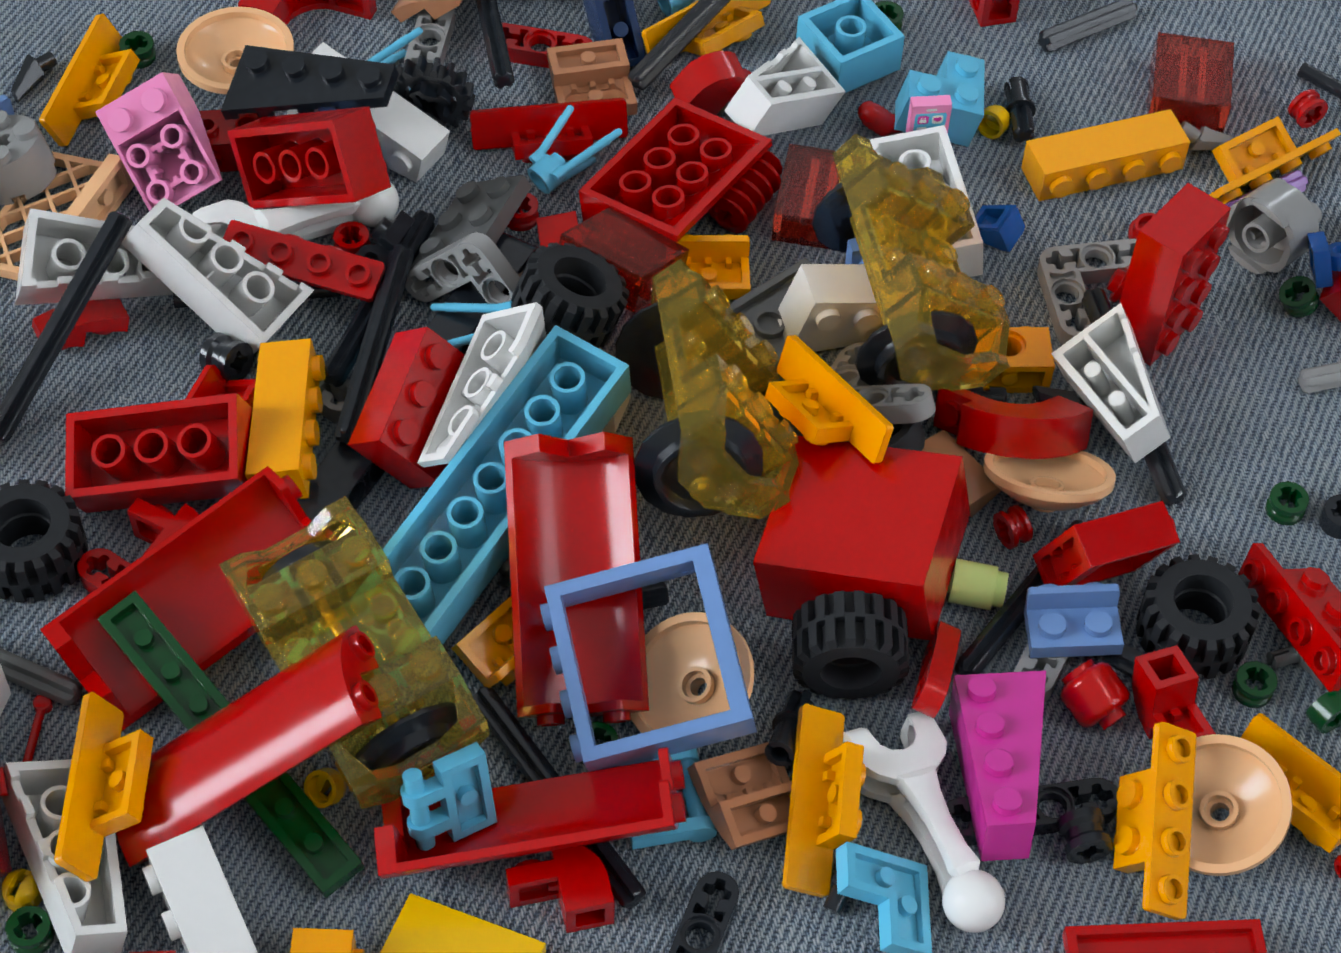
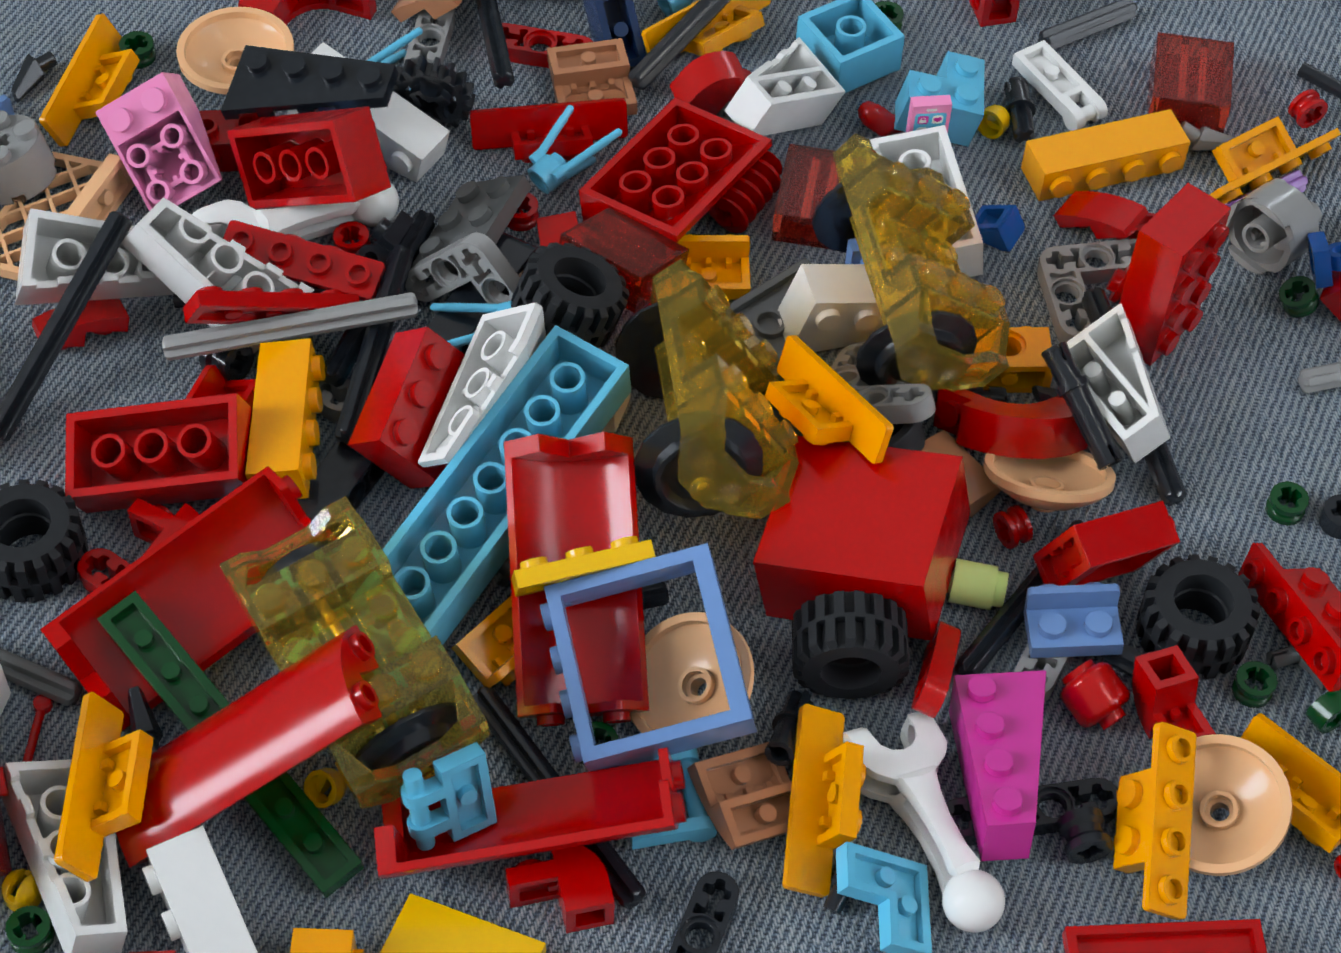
(142, 716): none -> black bar
(219, 306): none -> red plate
(290, 326): none -> light grey axle
(582, 561): none -> yellow plate
(1059, 85): none -> white plate
(1088, 417): none -> black pin
(1103, 212): none -> red slope

